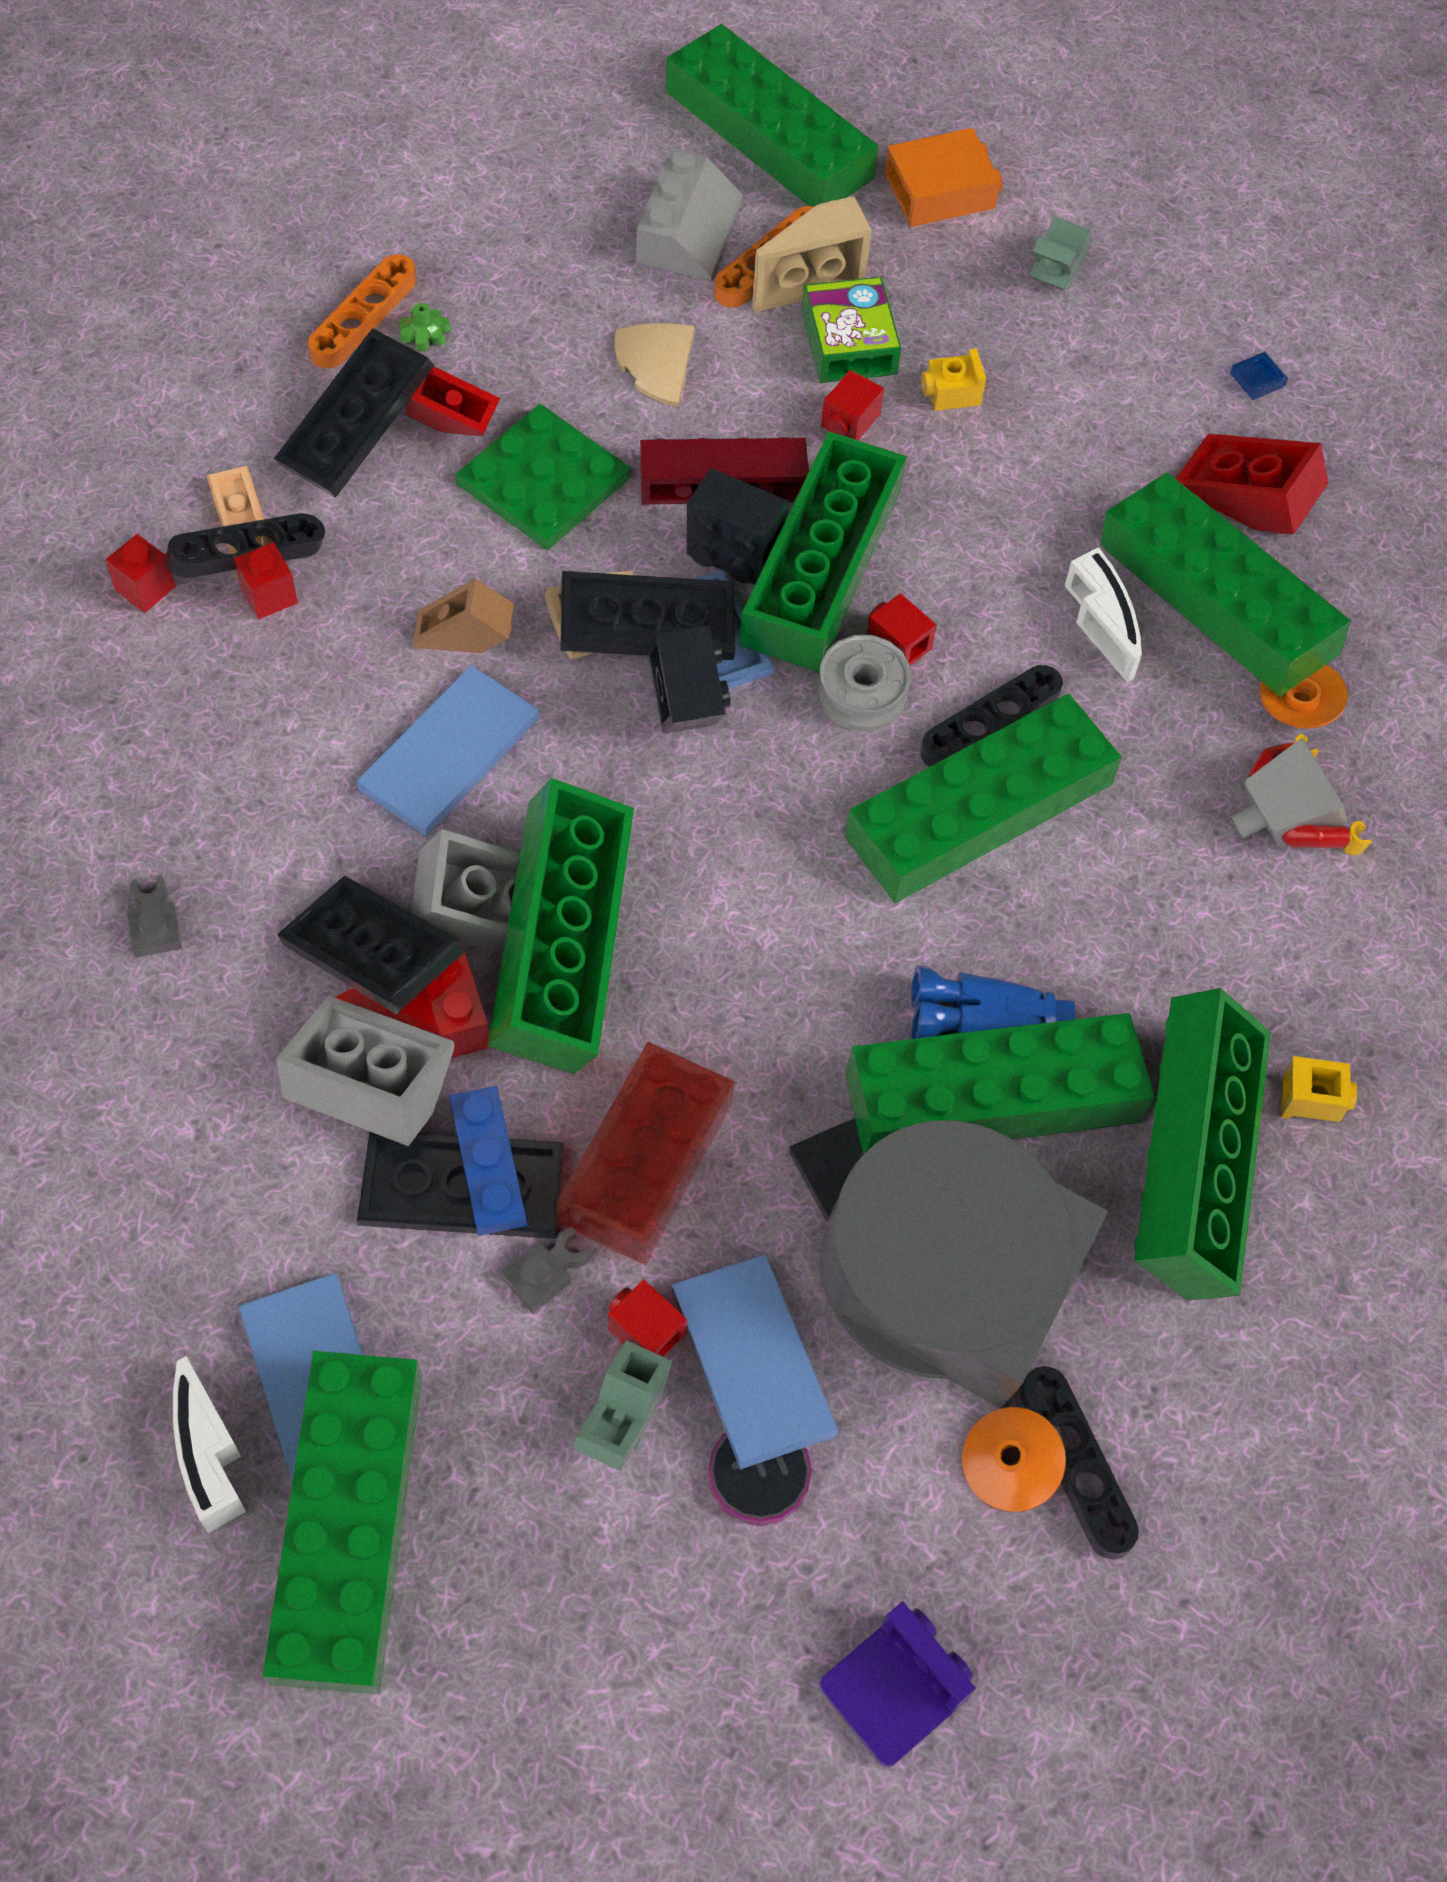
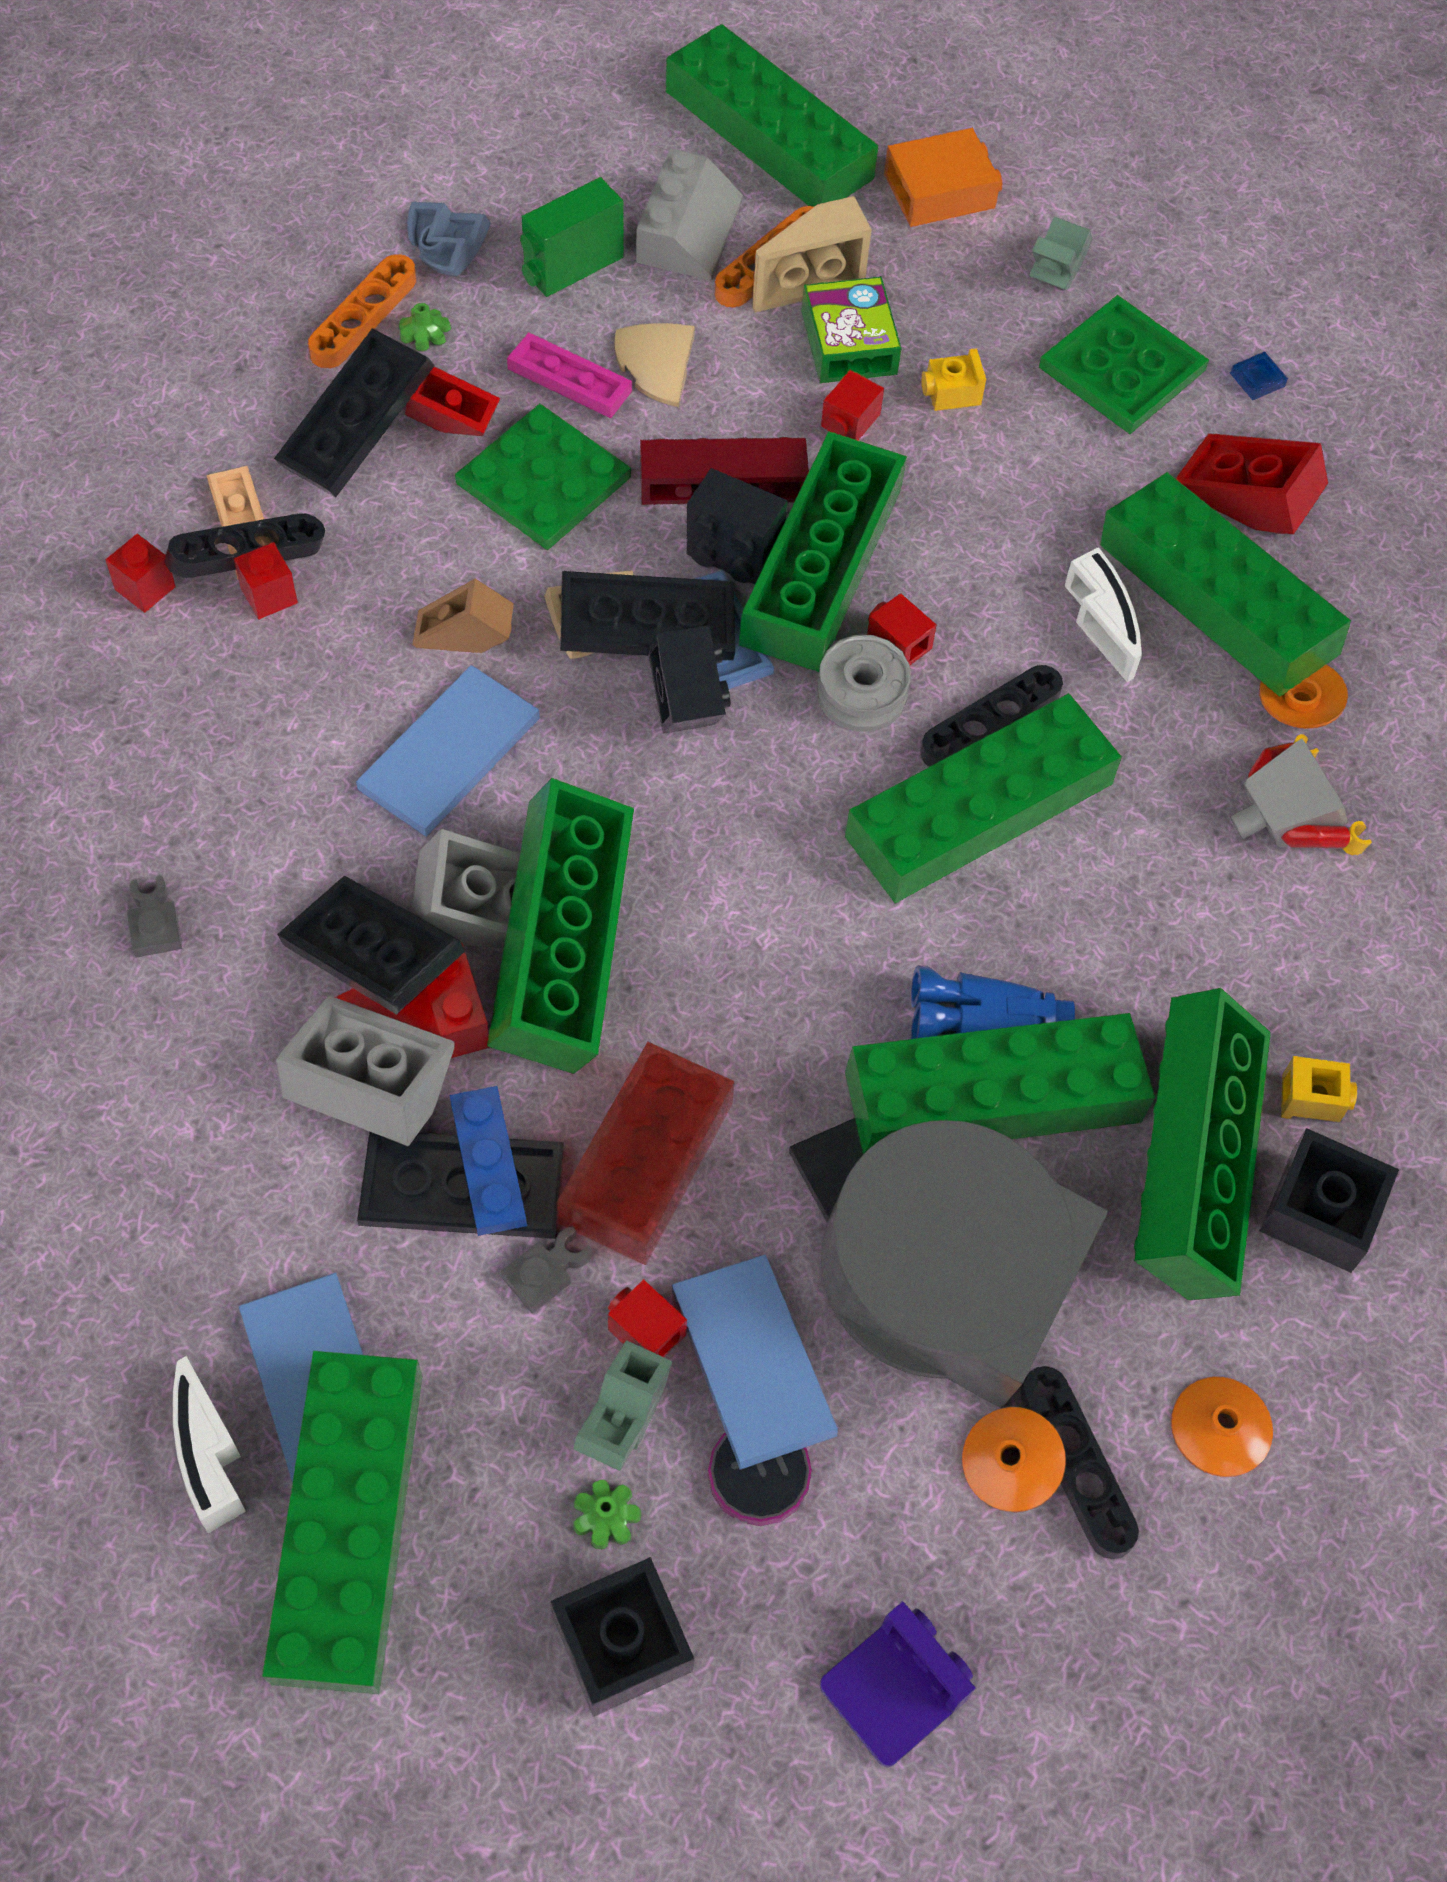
(446, 238): none -> sand blue brick
(569, 375): none -> dark pink plate
(572, 237): none -> green brick
(606, 1523): none -> bright green plant
(622, 1636): none -> black brick
(1123, 364): none -> green plate
(1209, 1444): none -> orange dish
(1329, 1200): none -> black brick

